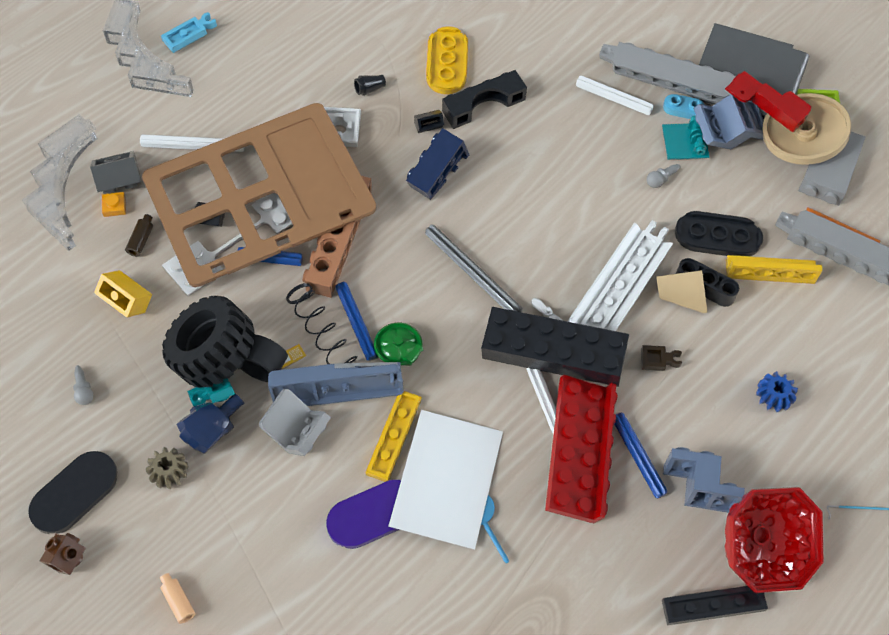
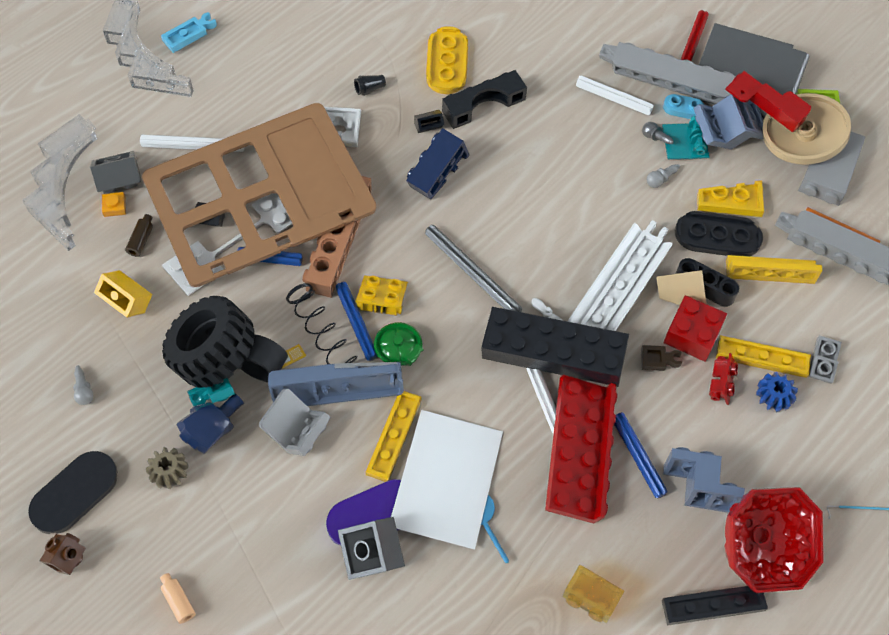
(371, 548): none -> dark grey slope
(382, 293): none -> yellow hinge
(592, 594): none -> clear yellow brick
(653, 131): none -> flat silver bar
(695, 35): none -> red axle
(695, 328): none -> red brick
(723, 387): none -> red hinge
(737, 200): none -> yellow wing
(764, 356): none -> yellow tile
(825, 359): none -> light grey slope

